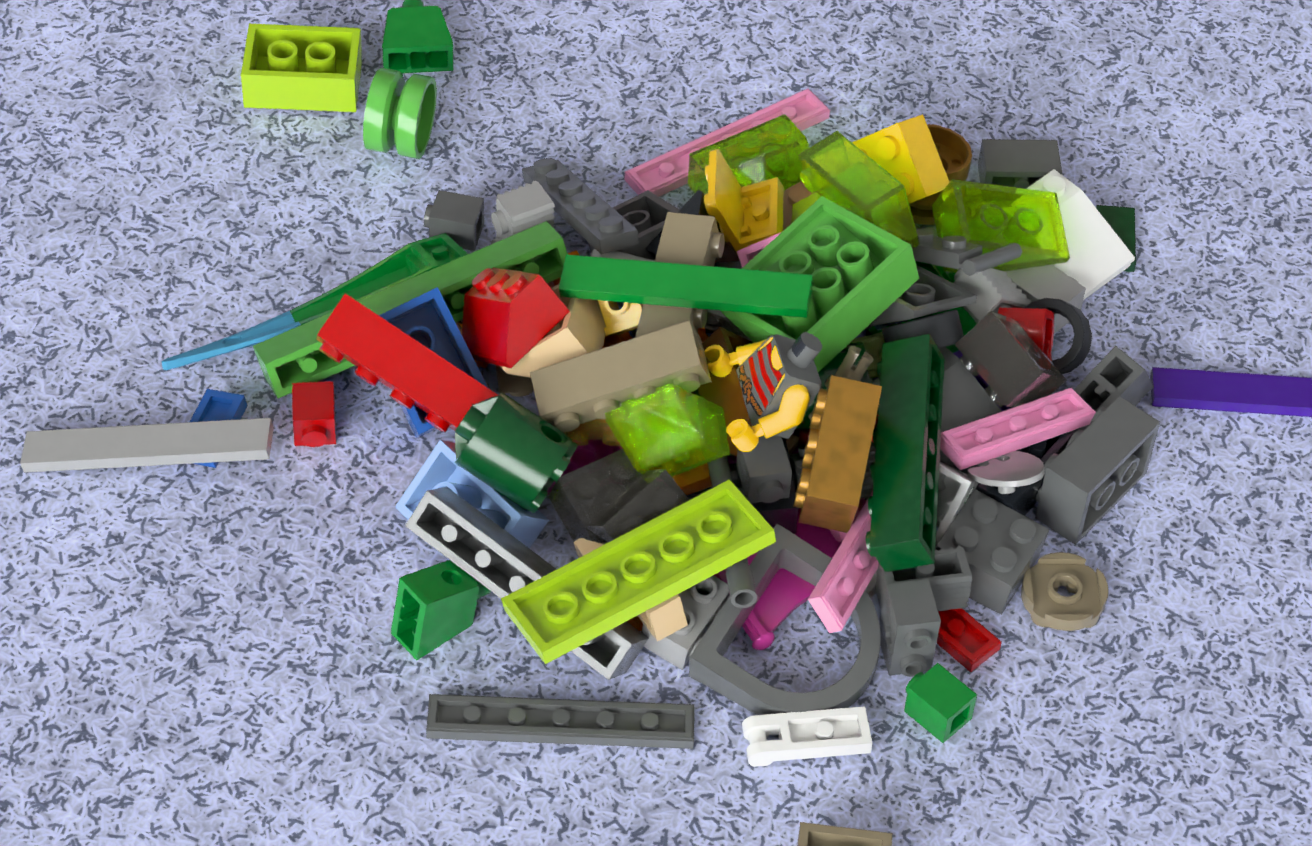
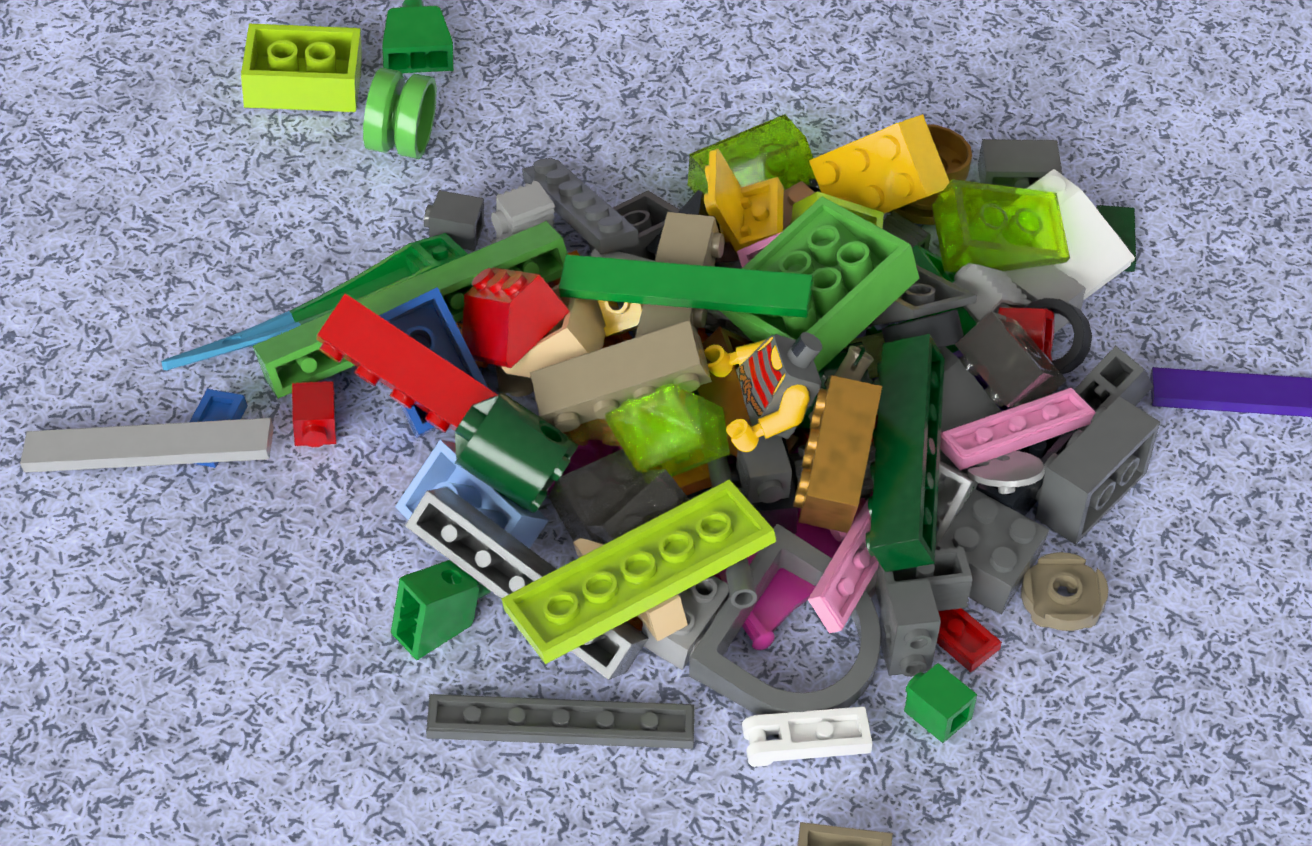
(671, 169): bright pink tile -> none
(858, 184): clear neon green slope -> none
(958, 254): dark grey plate -> none

